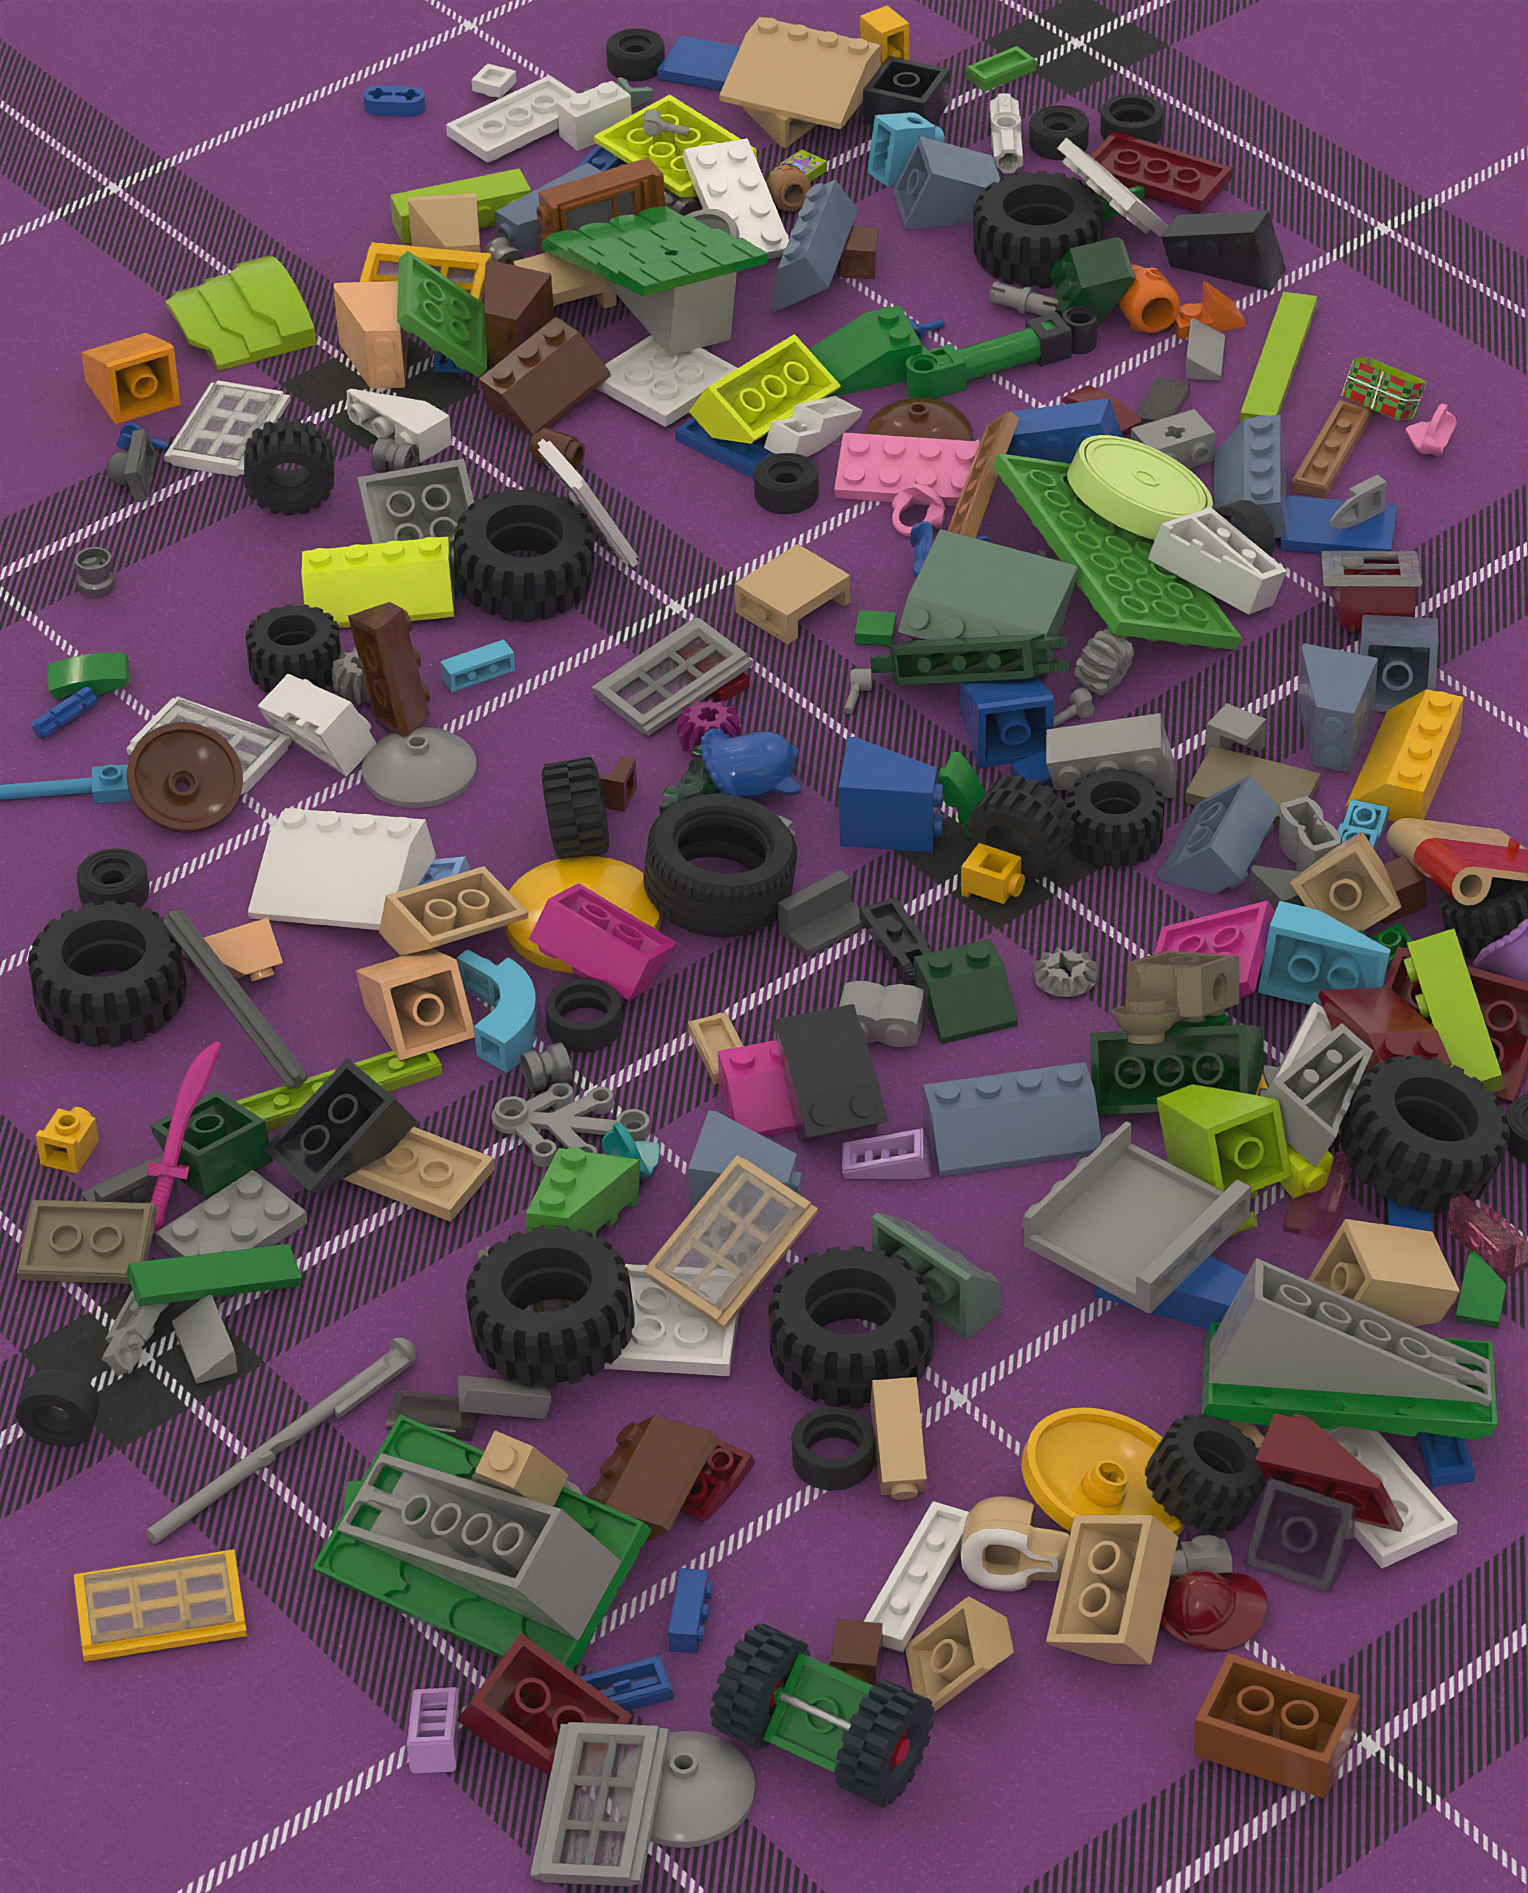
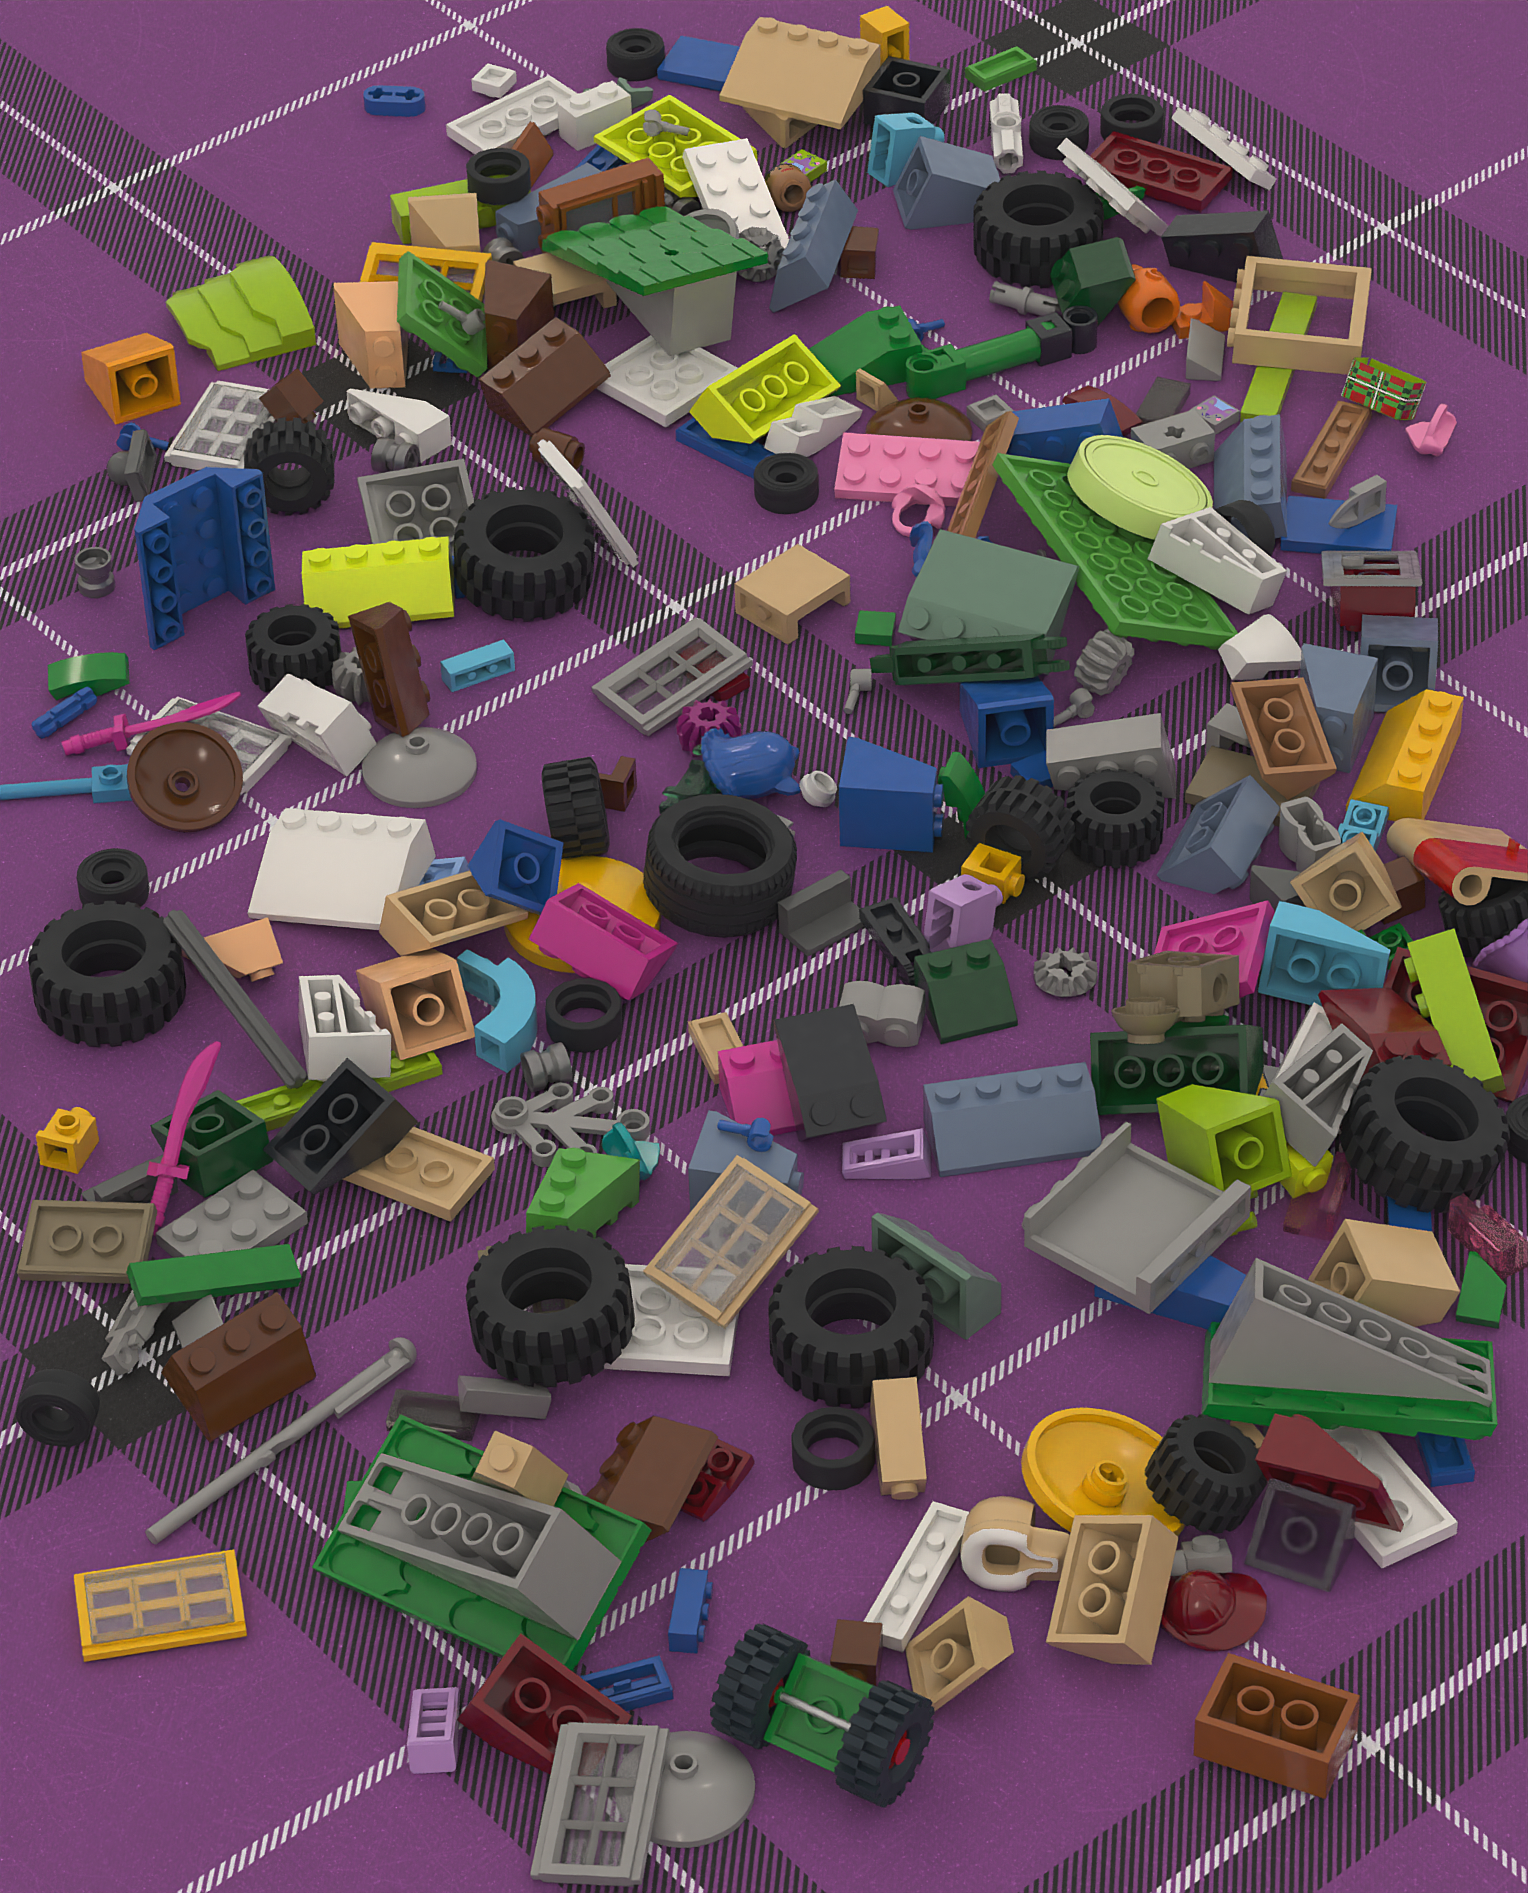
(122, 730): none -> dark pink sword
(201, 542): none -> blue slope
(241, 1367): none -> reddish brown slope
(292, 398): none -> reddish brown brick
(338, 1029): none -> white wedge
(471, 322): none -> light grey hand
(497, 162): none -> black tyre
(517, 866): none -> blue slope
(535, 148): none -> dark orange slope
(757, 1133): none -> blue hand
(759, 238): none -> light grey gear
(818, 789): none -> white plate
(872, 391): none -> tan slope
(960, 912): none -> lavender torso
(986, 411): none -> light grey tile
(1217, 413): none -> light grey tile
(1231, 152): none -> white plate
(1260, 649): none -> white slope
(1284, 733): none -> medium nougat slope
(1298, 350): none -> tan window

